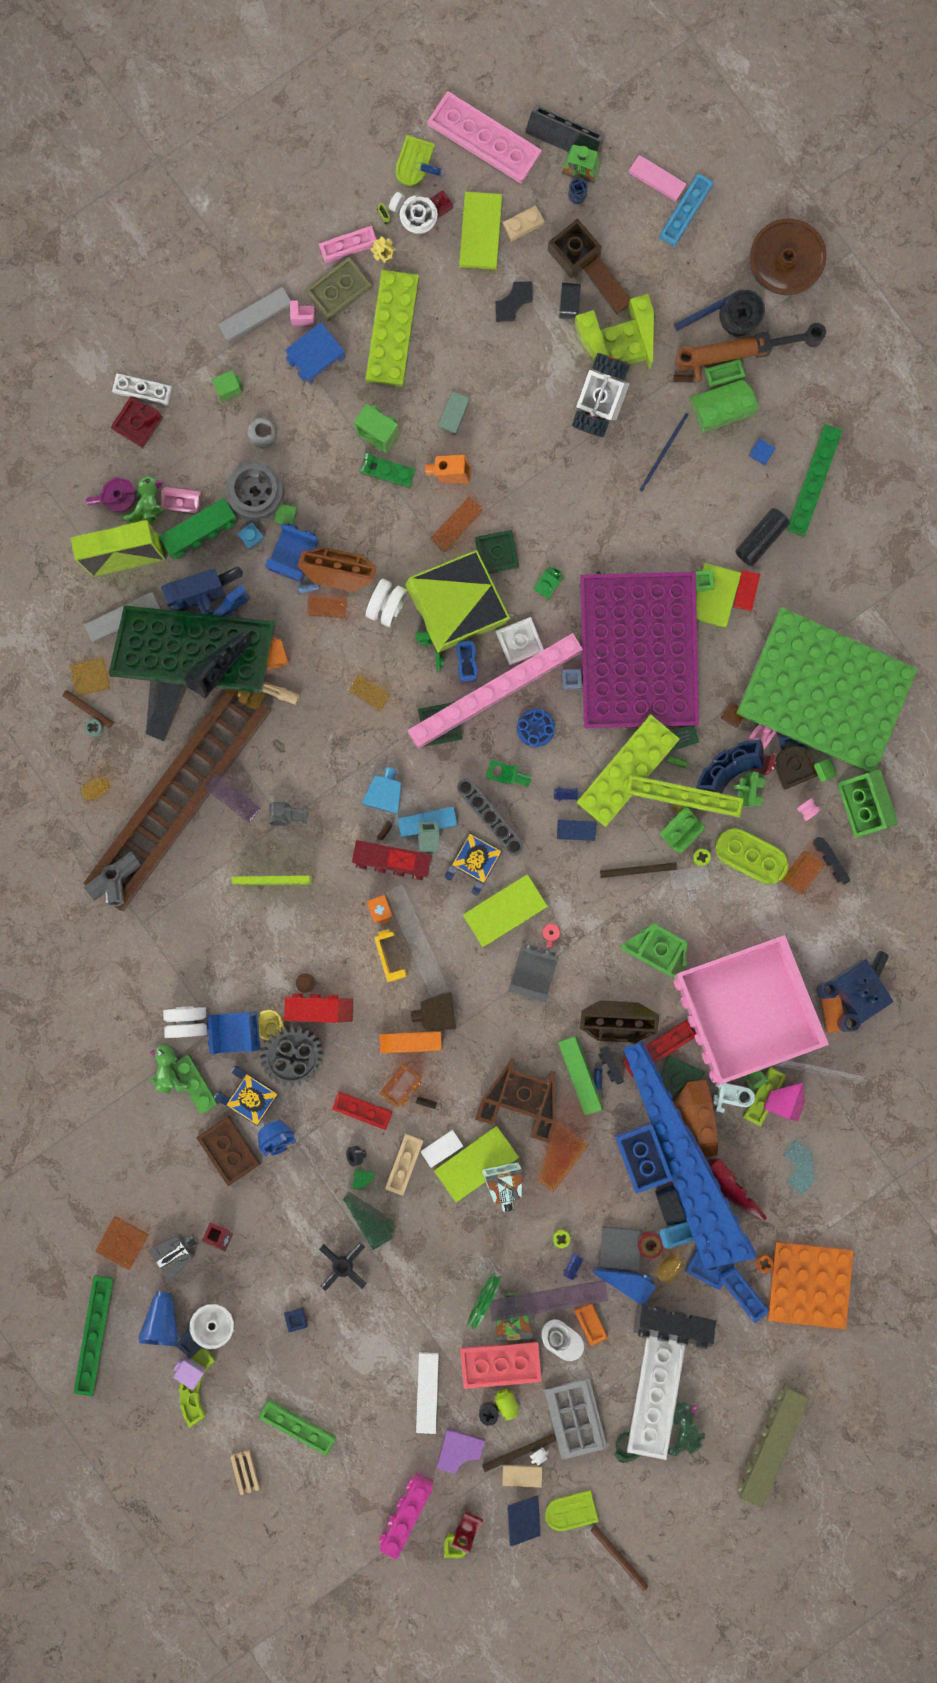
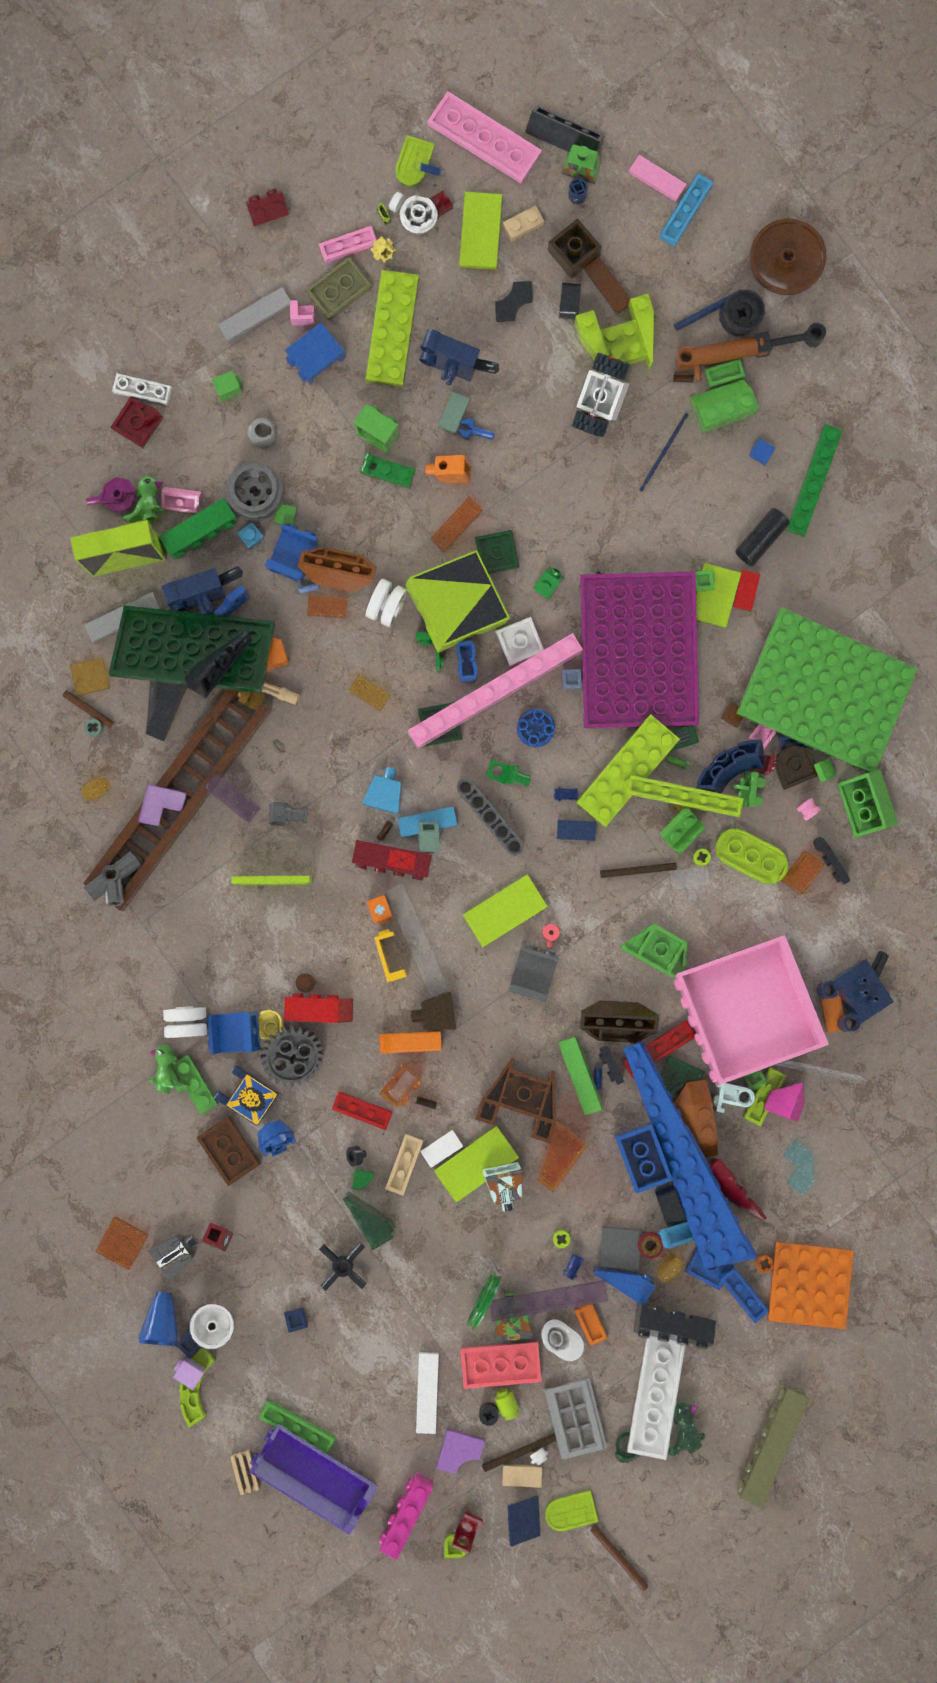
(93, 1336): green plate -> none
(158, 798): none -> medium lavender tile
(267, 207): none -> dark red bracket
(312, 1478): none -> dark purple panel
(453, 357): none -> dark blue piece
(474, 430): none -> blue bar
(476, 860): flag -> none

